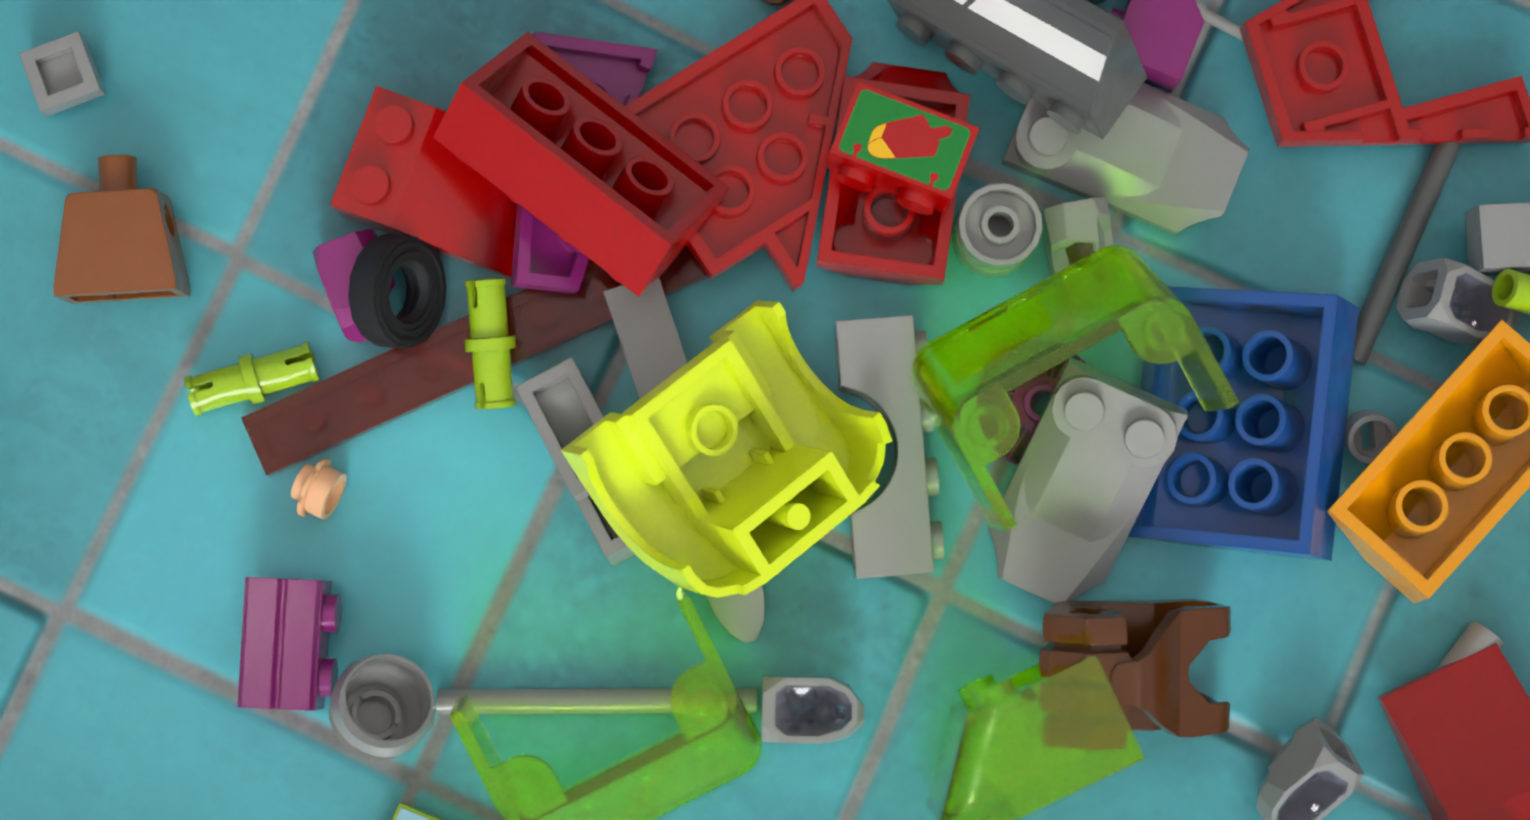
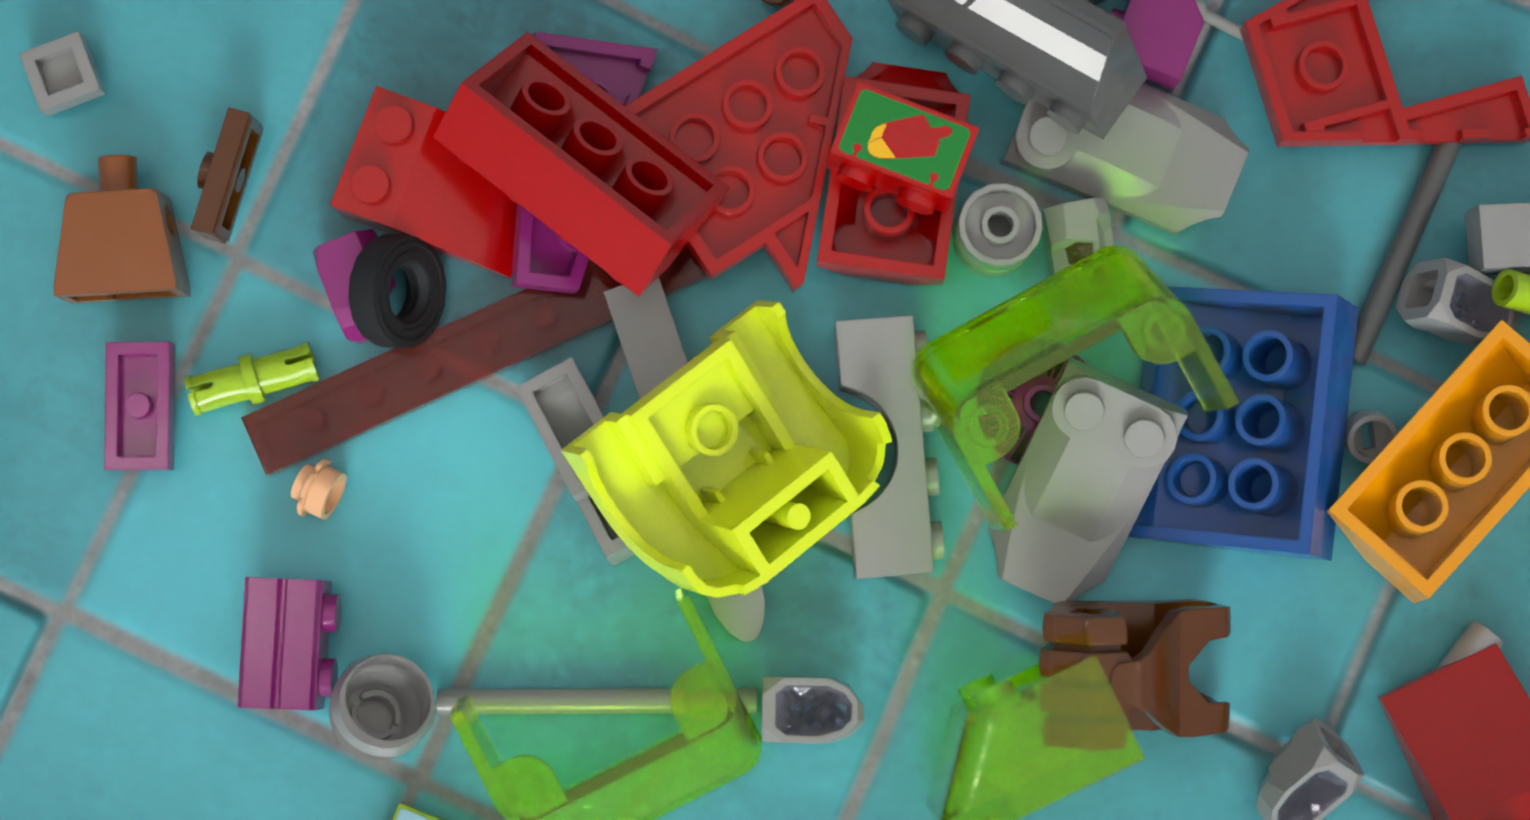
(139, 406): none -> magenta plate
(225, 175): none -> reddish brown plate
(490, 343): lime pin -> none

